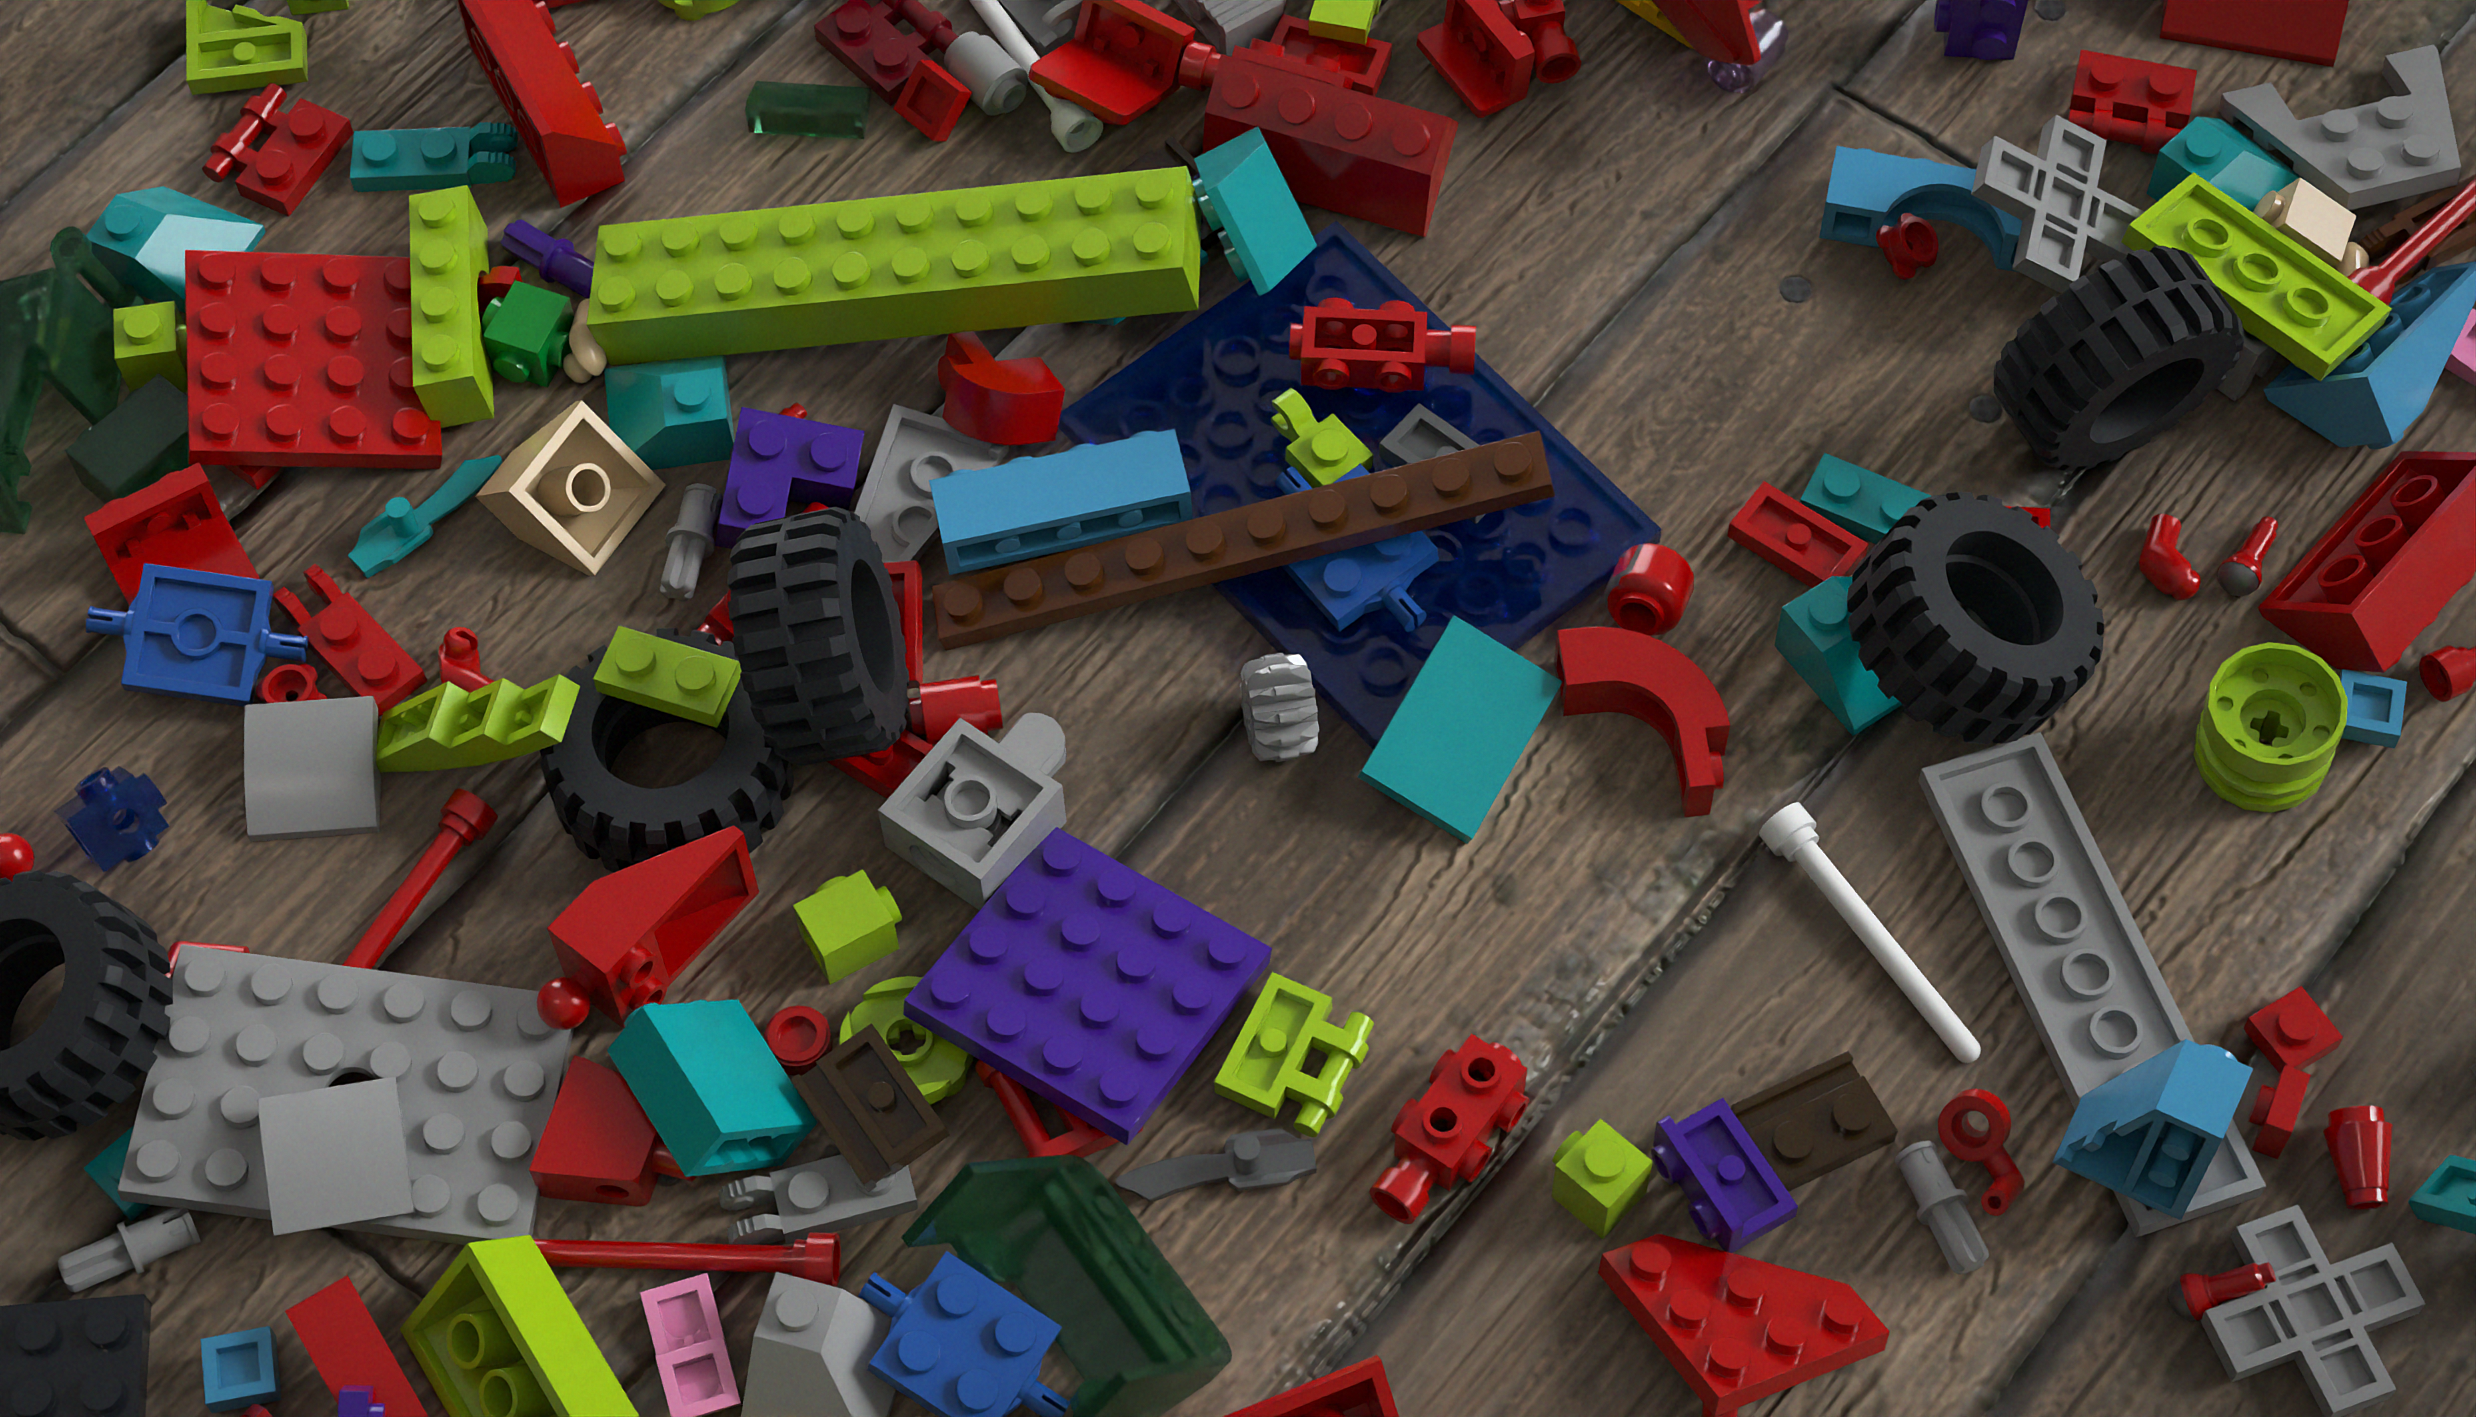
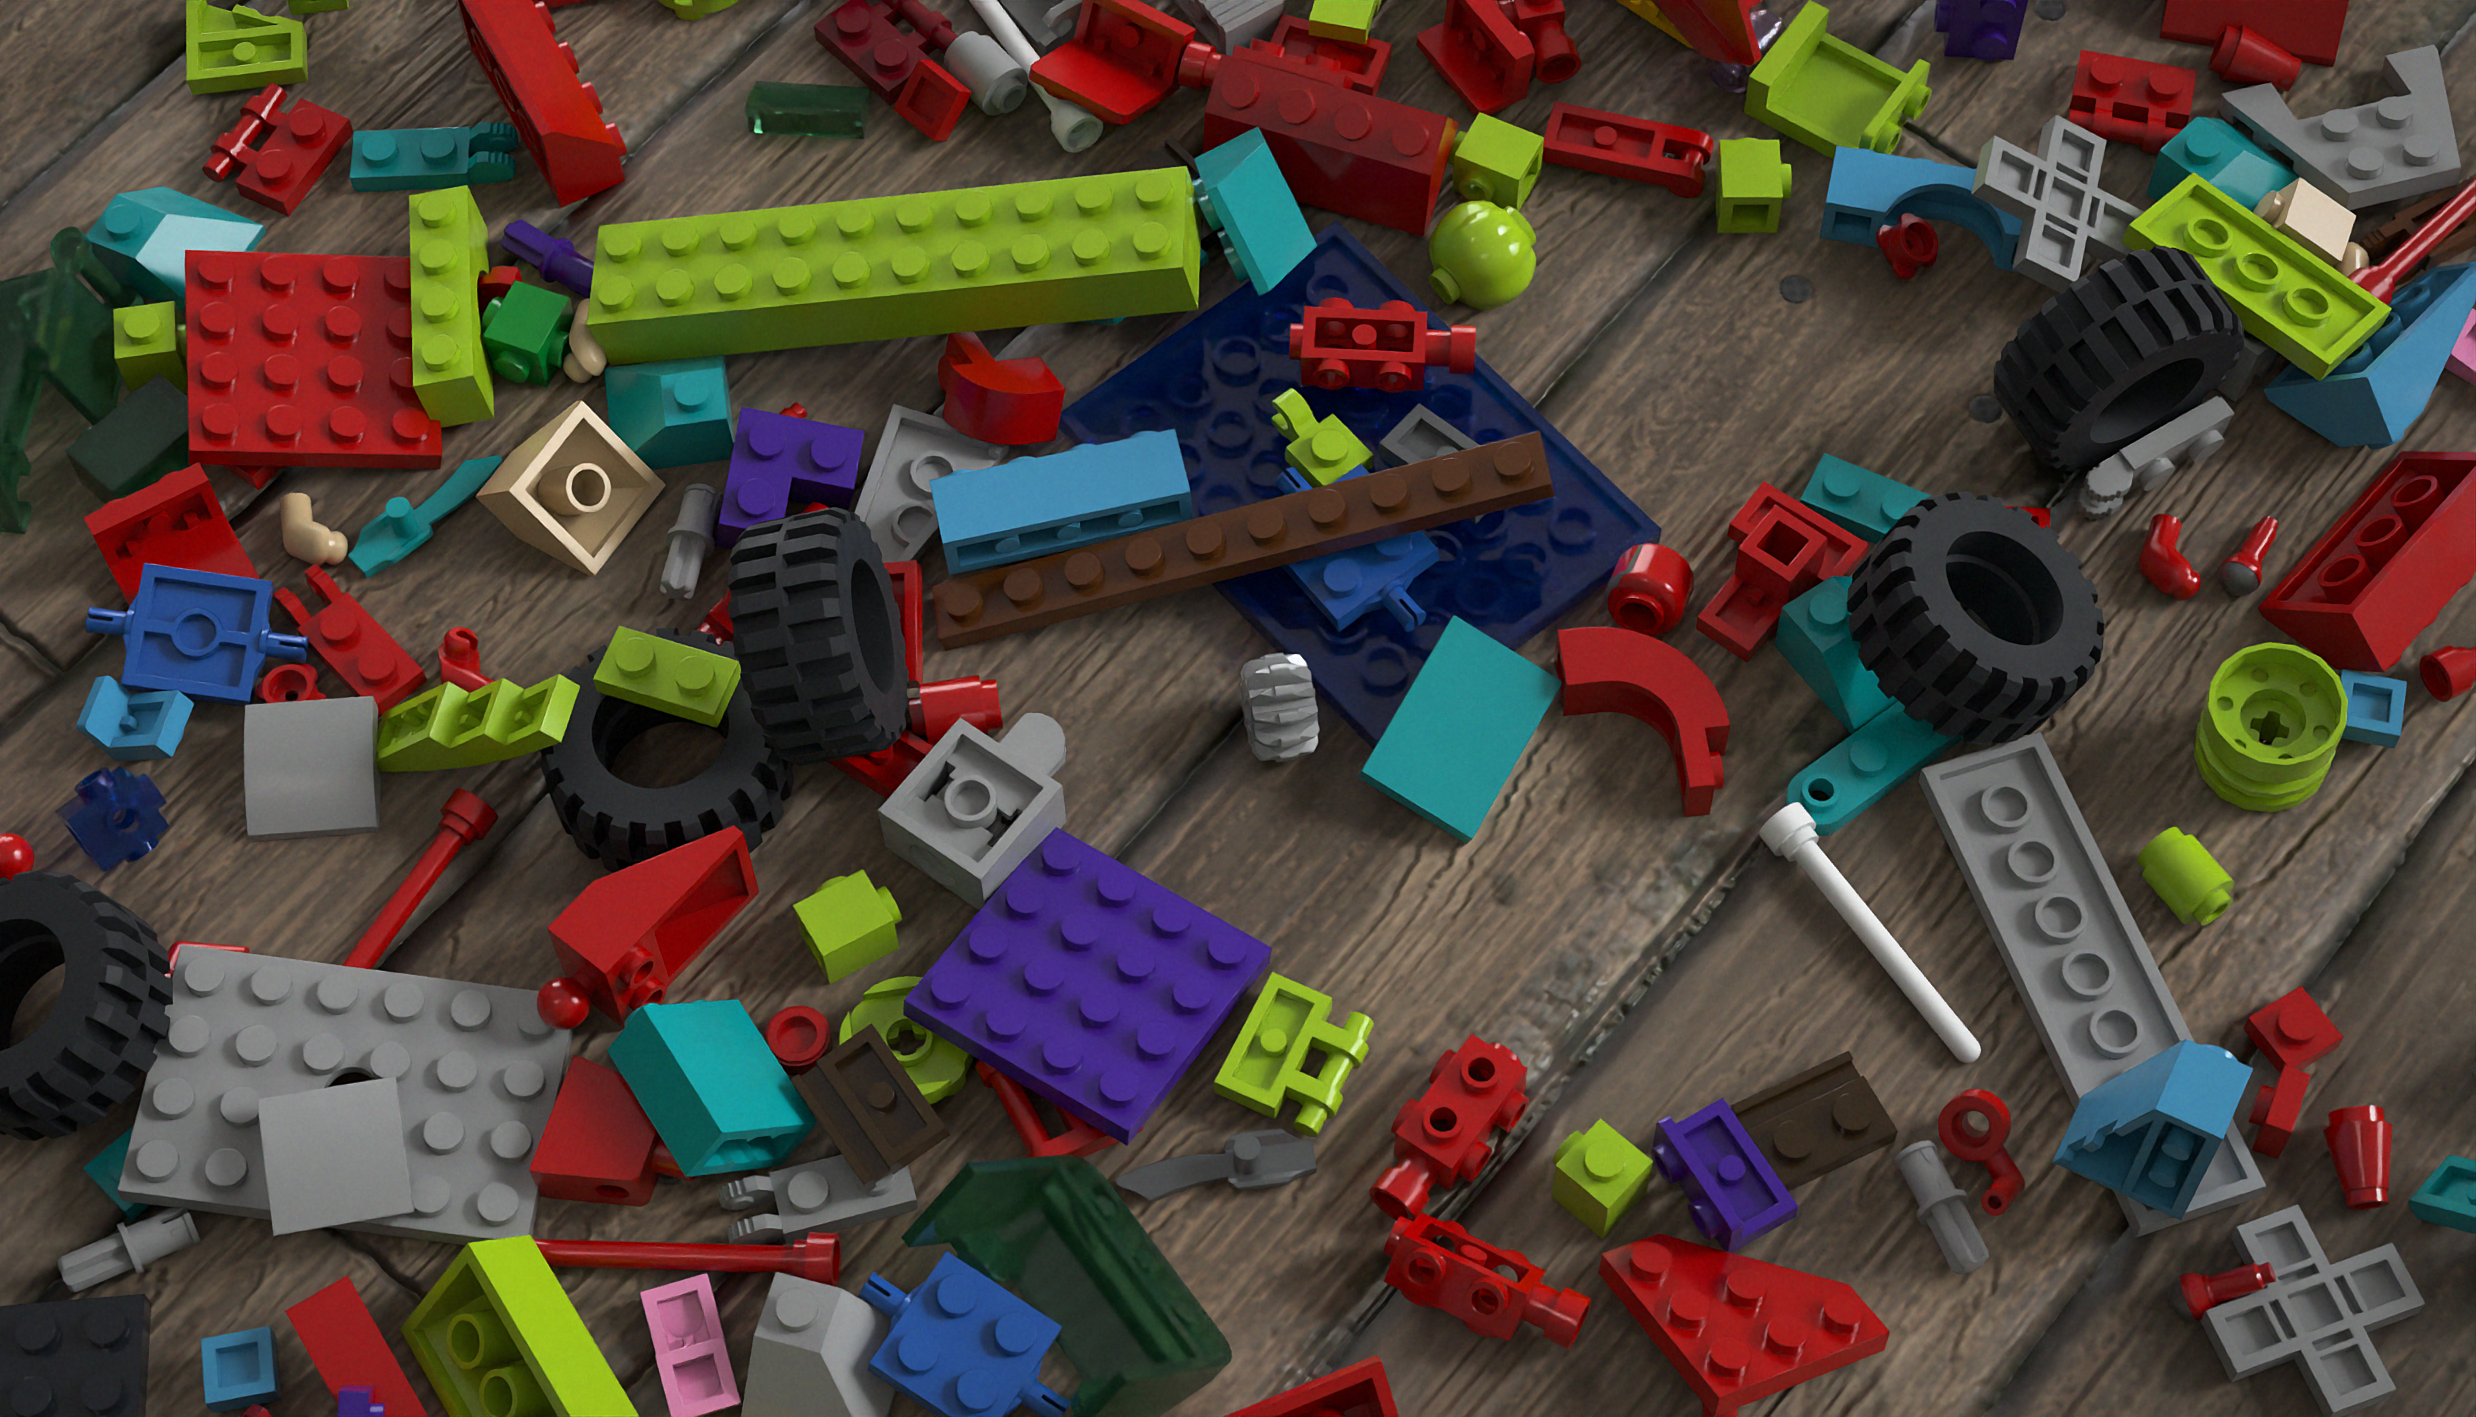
(133, 724): none -> dark azure bracket
(307, 538): none -> tan arm
(1471, 1285): none -> red brick
(1482, 255): none -> lime plant
(1496, 162): none -> lime brick
(1627, 148): none -> red plate
(1750, 185): none -> lime brick
(1770, 571): none -> red brick
(1833, 91): none -> lime panel
(1866, 767): none -> teal plate
(2153, 458): none -> light grey hinge
(2186, 877): none -> lime brick
(2252, 60): none -> red cone

